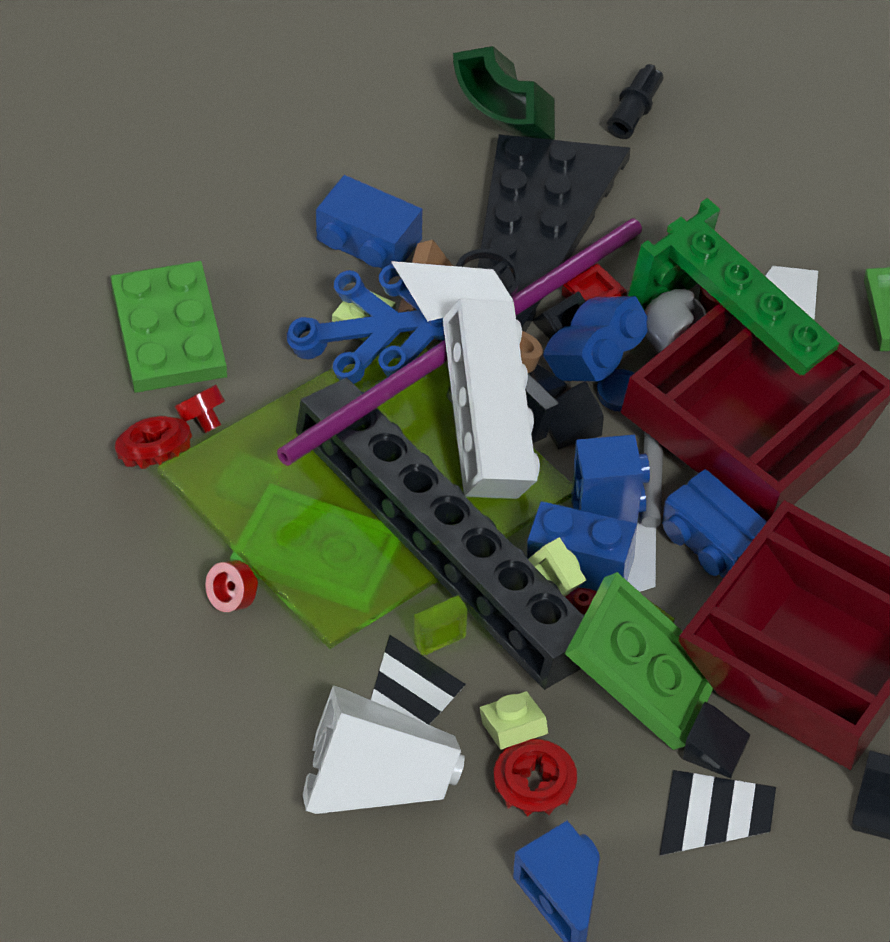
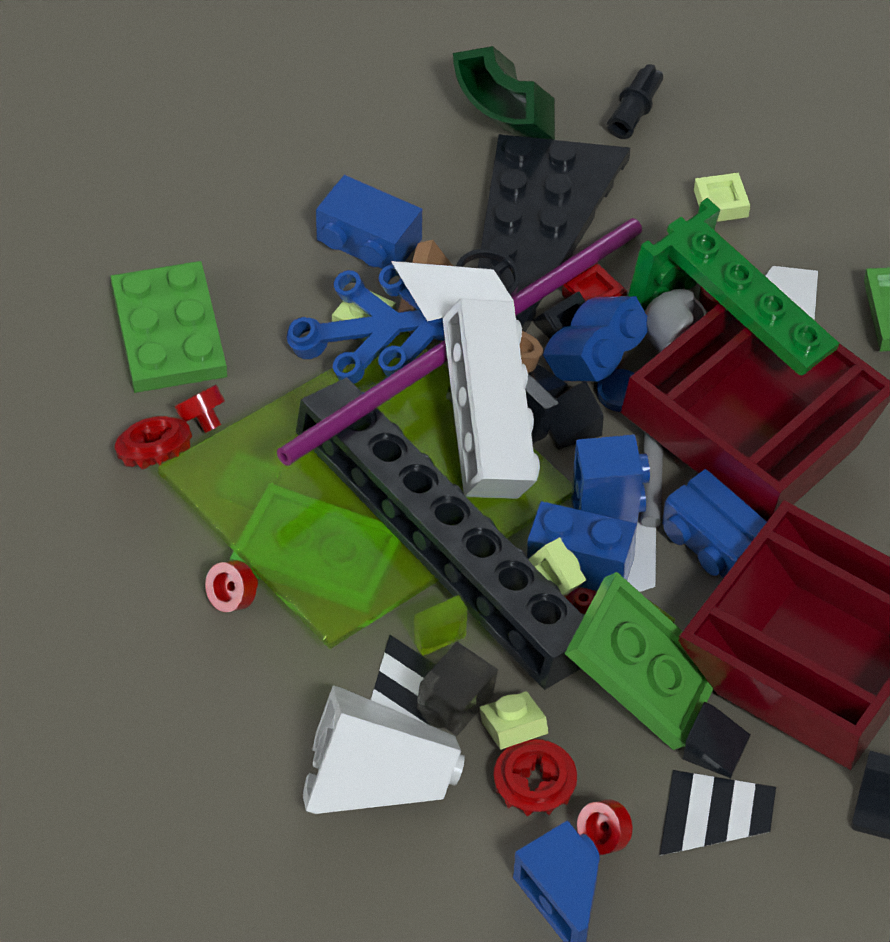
(456, 689): none -> clear smoke brick
(606, 825): none -> red tile
(726, 193): none -> yellowish green plate

